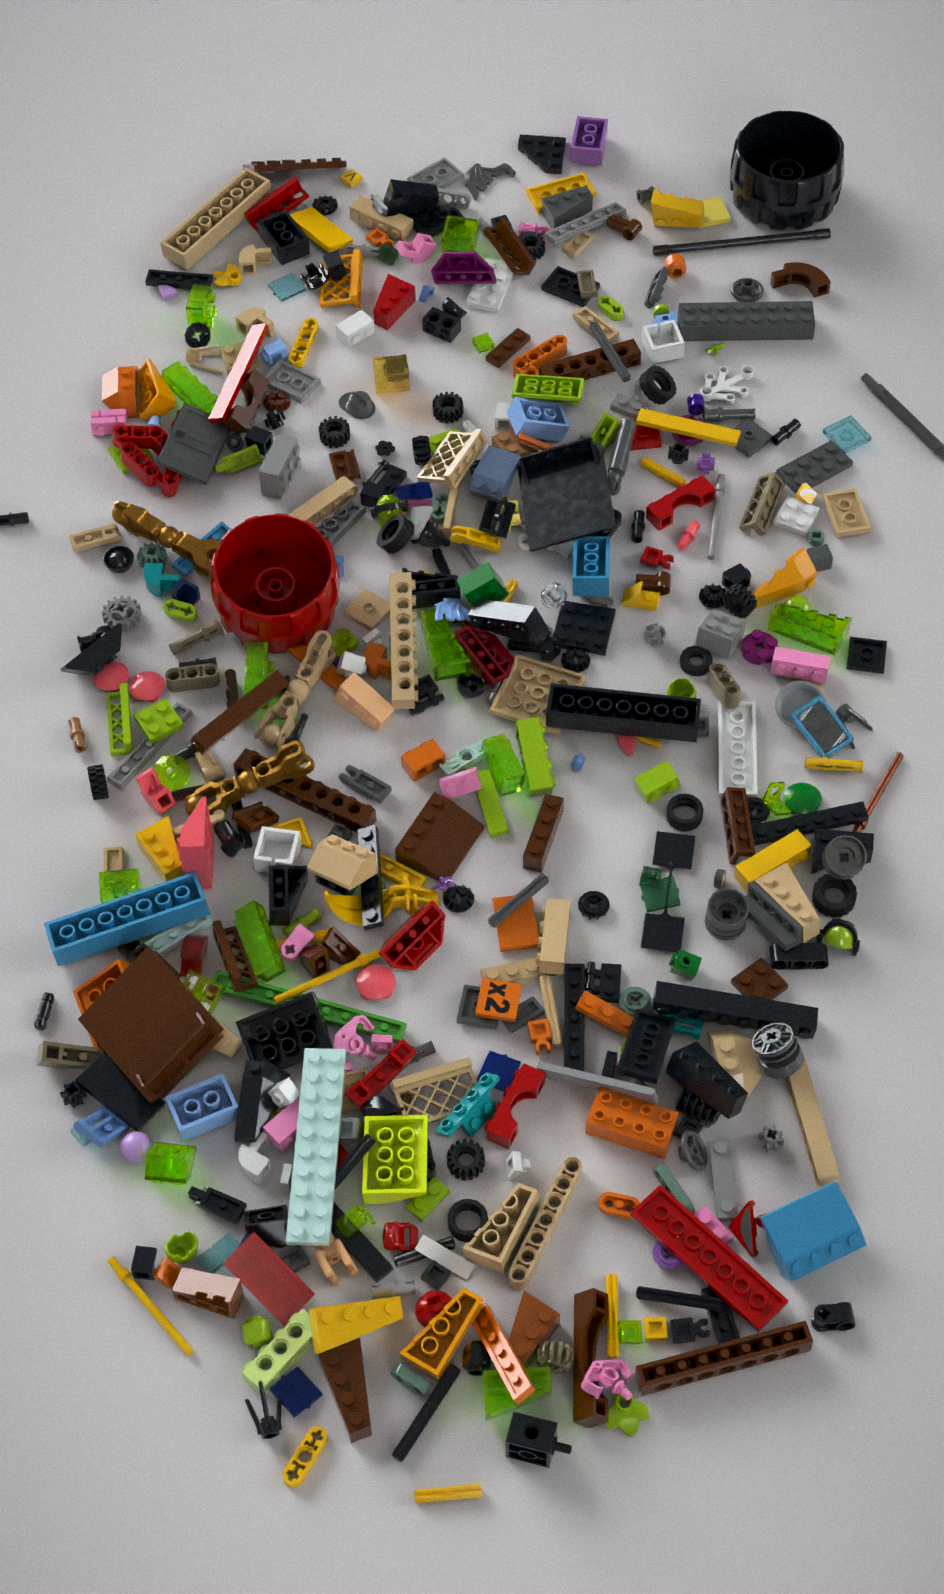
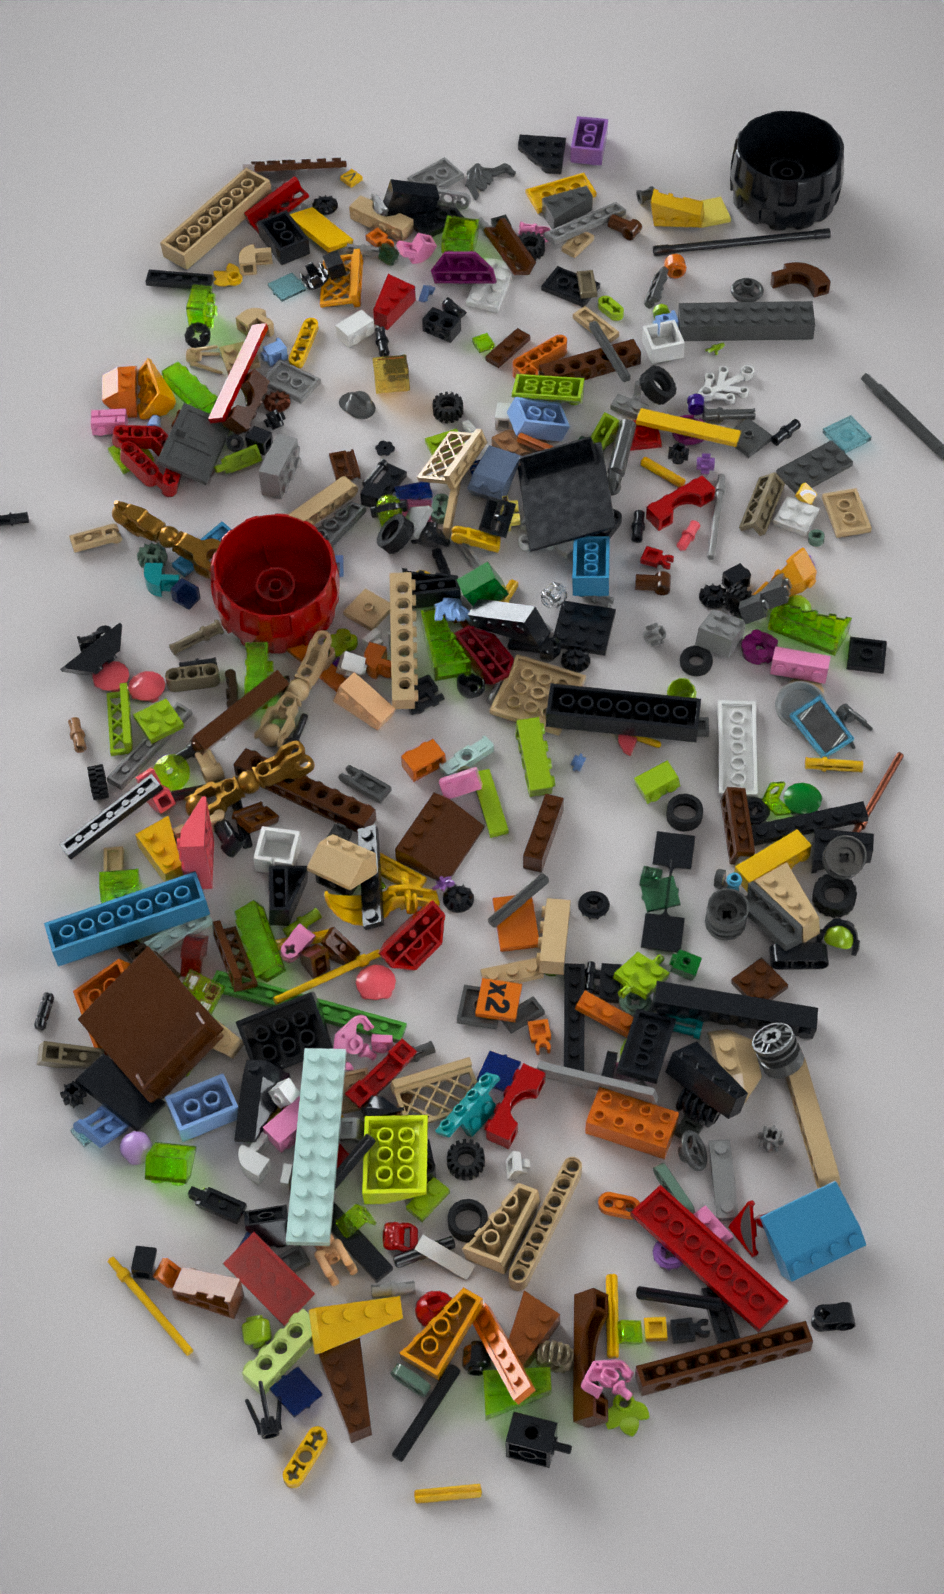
(111, 816): none -> plate
(118, 559): black hat -> none
(122, 611): light grey gear -> none
(167, 292): lavender tile -> none
(179, 614): lime beam -> none
(182, 1247): lime hair -> none
(213, 1257): clear light blue tile -> none
(297, 825): yellow tile -> none
(332, 425): black tyre -> none
(382, 341): none -> black pin
(421, 449): black gear -> none
(435, 1275): pearl dark grey plate -> none
(503, 764): clear neon green wedge -> none
(550, 1010): tan axle -> none
(638, 598): yellow slope -> none
(640, 975): none -> lime plate
(724, 685): dark tan beam -> none
(734, 881): none -> medium azure pin
(771, 596): none -> dark grey arch
(820, 557): dark grey panel -> none

